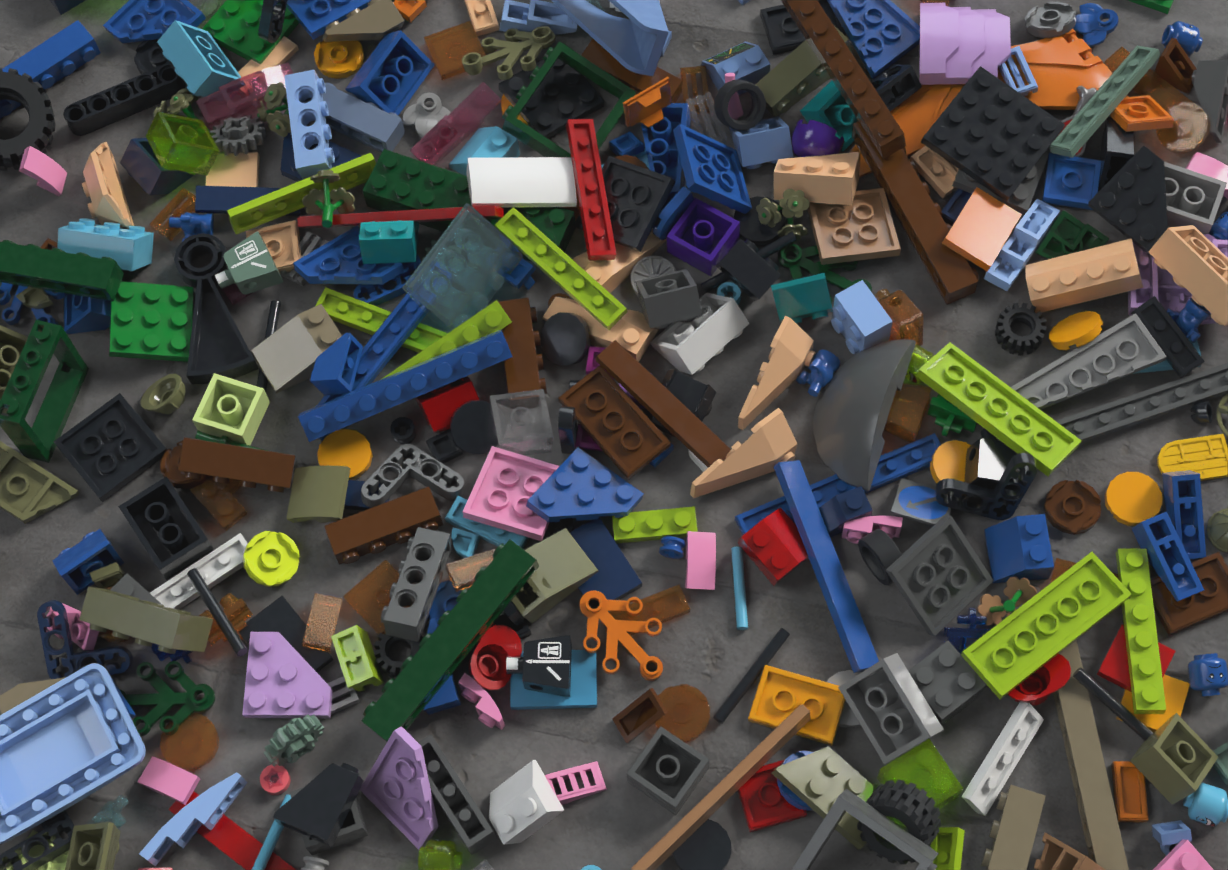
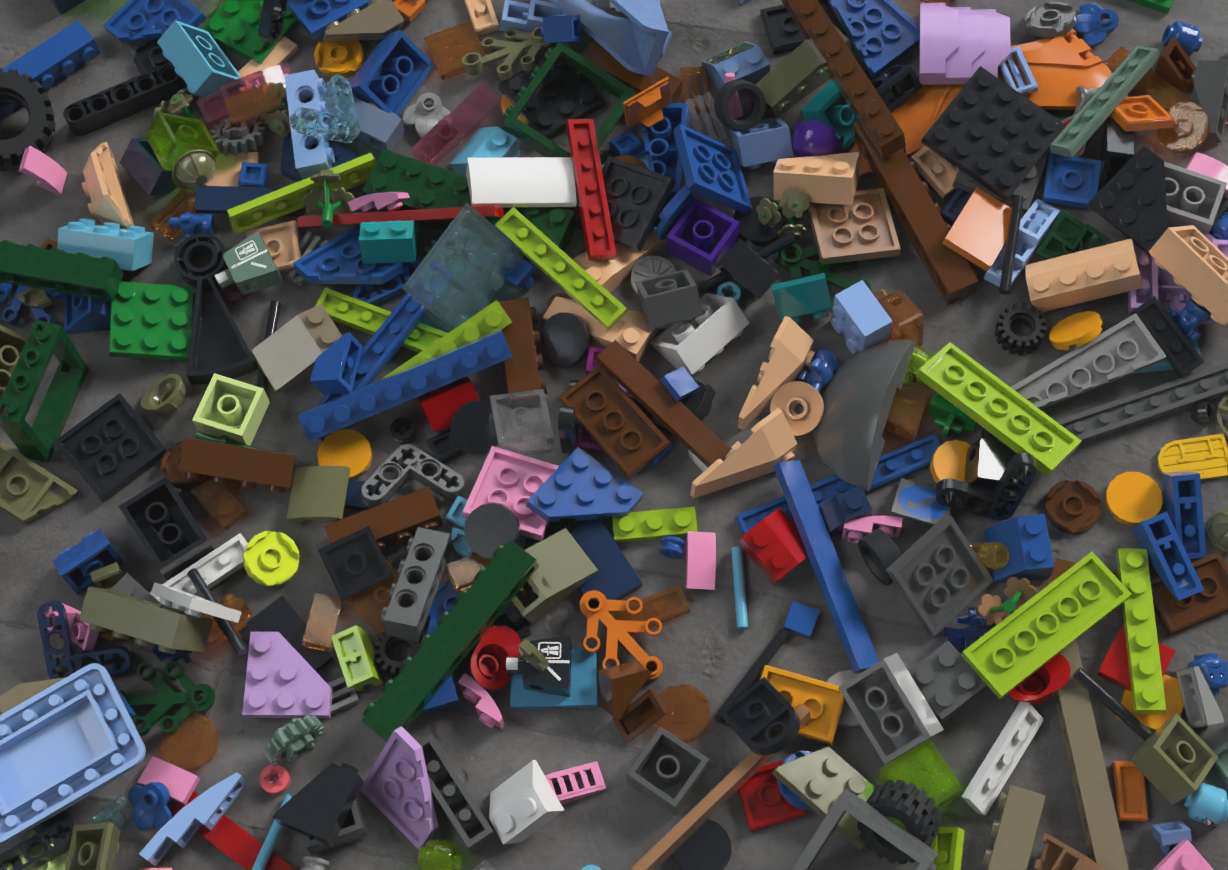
(150, 805): none -> blue plate
(193, 169): none -> olive piece
(193, 604): none -> white wing
(252, 102): none -> clear orange tile
(253, 175): none -> blue tile
(343, 126): none -> clear light blue beam
(355, 563): none -> black tile
(386, 200): none -> bright pink slope
(491, 526): none -> black tile
(533, 655): none -> olive tile
(561, 28): none -> blue slope
(620, 686): none -> reddish brown slope
(679, 383): none -> tile
(760, 716): none -> black tile
(792, 395): none -> light nougat dish
(801, 620): none -> blue tile
(992, 554): none -> clear yellow cone
(1011, 244): none -> black bar
(1198, 699): none -> light grey slope

